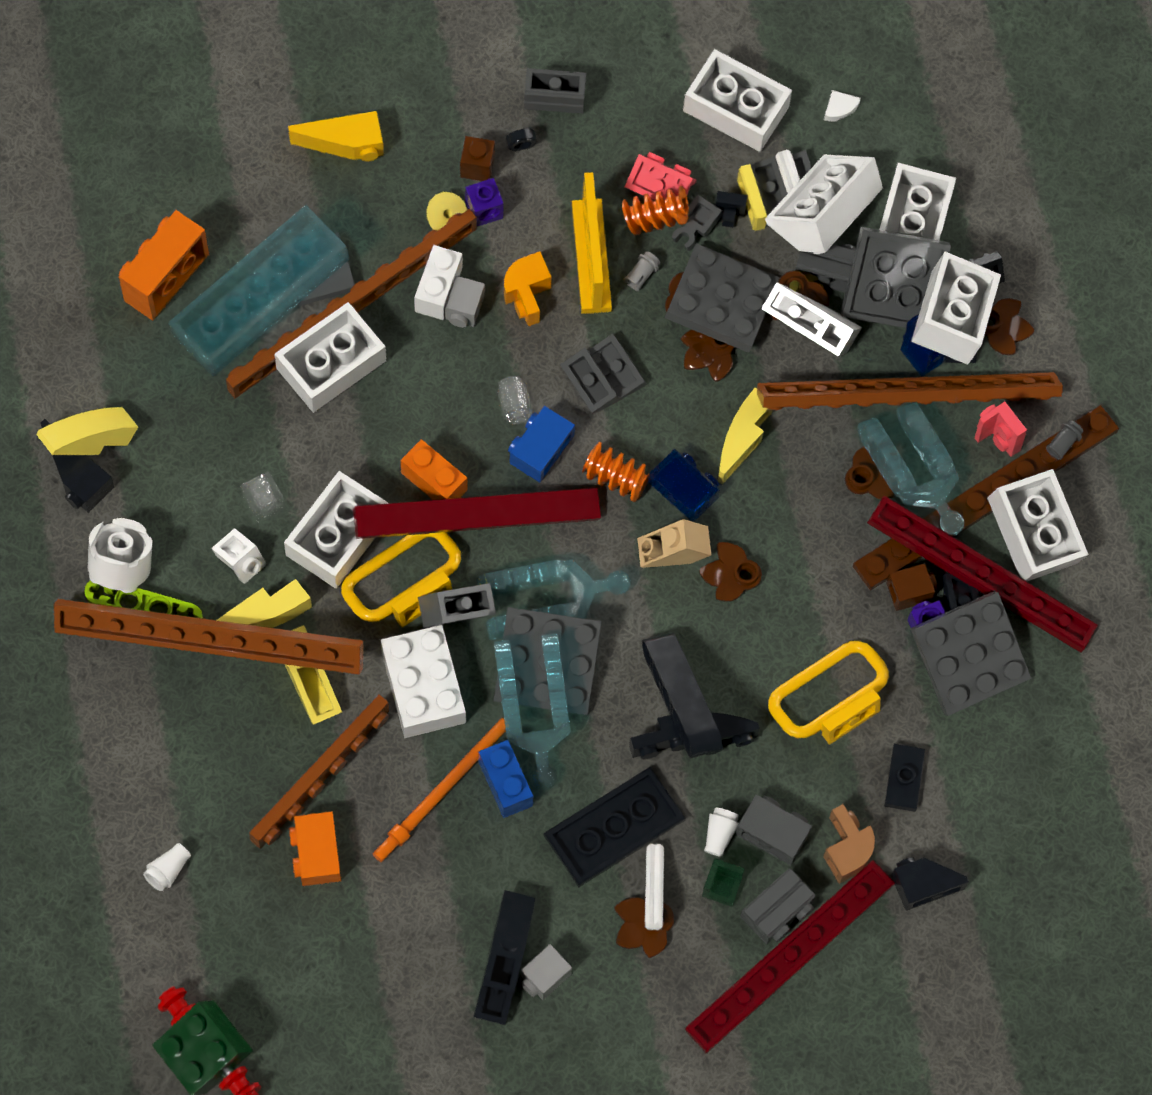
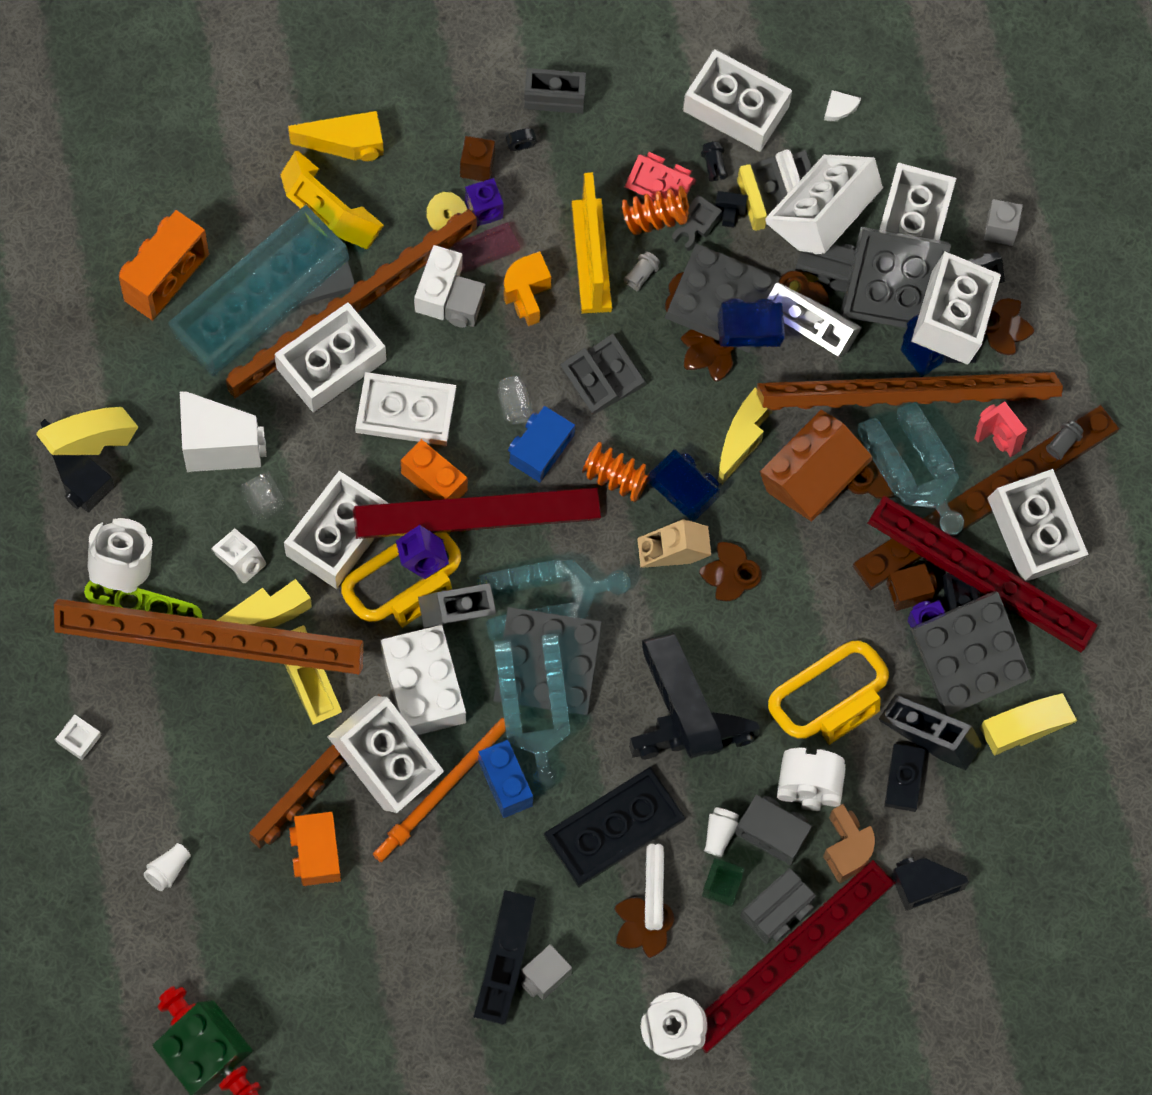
(78, 737): none -> white plate
(219, 436): none -> white slope
(303, 189): none -> yellow slope
(385, 754): none -> white brick
(405, 408): none -> white plate
(422, 552): none -> dark purple brick
(487, 246): none -> clear pink tile
(690, 1035): none -> white plate
(714, 160): none -> black pin
(751, 323): none -> clear blue brick
(811, 778): none -> white brick
(815, 465): none -> dark orange slope
(933, 731): none -> black slope
(1002, 222): none -> light grey brick
(1027, 723): none -> light yellow slope

